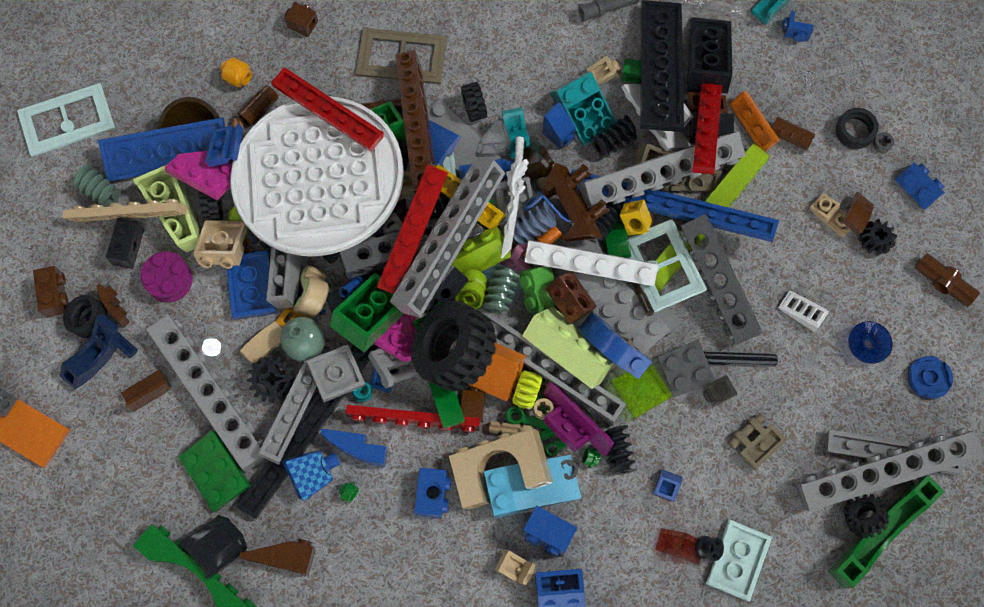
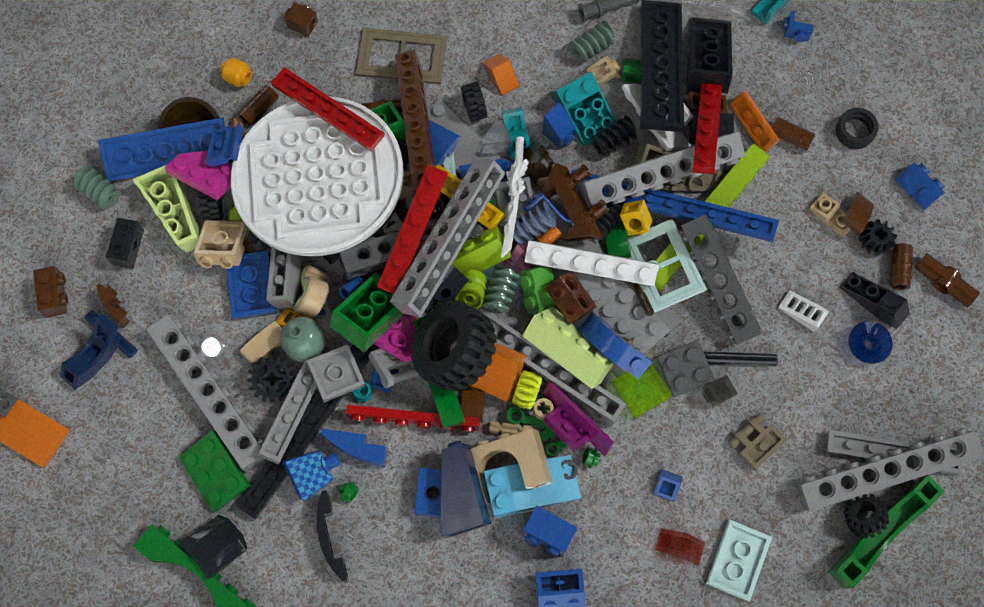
(71, 136): light aqua door -> none
(75, 309): black tyre -> none
(132, 210): tan plate -> none
(145, 391): reddish brown panel -> none
(166, 277): magenta wheel -> none
(287, 556): reddish brown slope -> none
(325, 510): none -> black slope
(461, 492): none -> dark blue slope
(501, 73): none -> orange slope
(515, 567): tan bracket -> none
(592, 41): none -> sand green piece
(618, 453): black piece -> none
(709, 548): black wheel -> none
(877, 300): none -> black slope
(878, 146): dark grey bush -> none
(901, 266): none -> reddish brown axle
(930, 377): blue tile -> none

